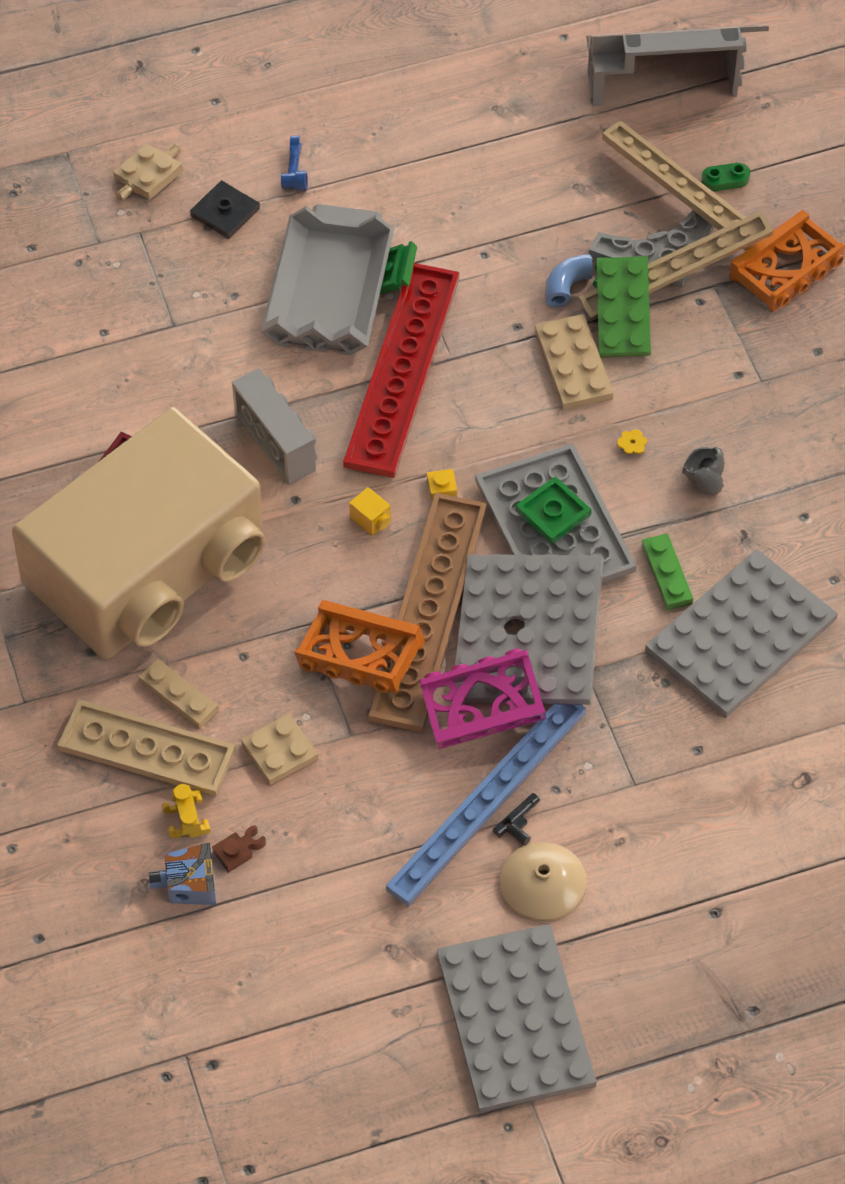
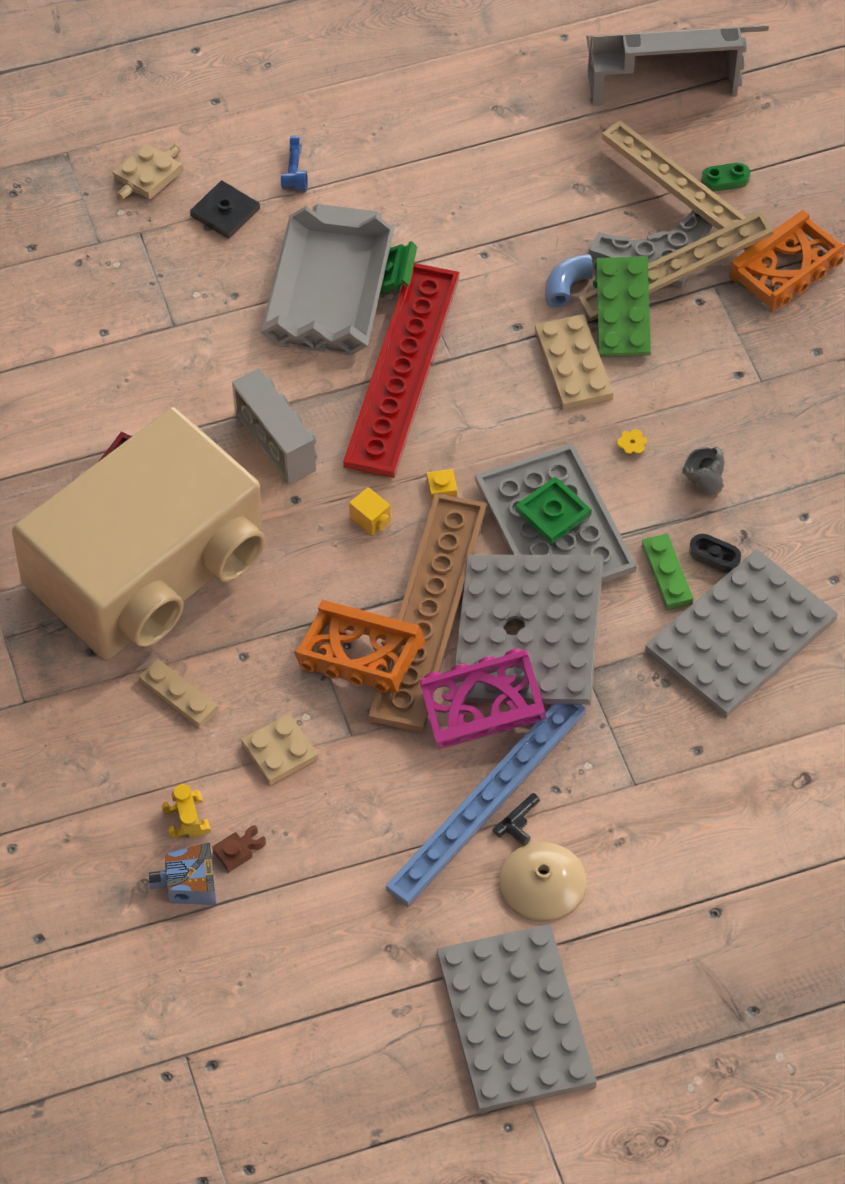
(146, 747): tan plate -> none
(715, 552): none -> black plate

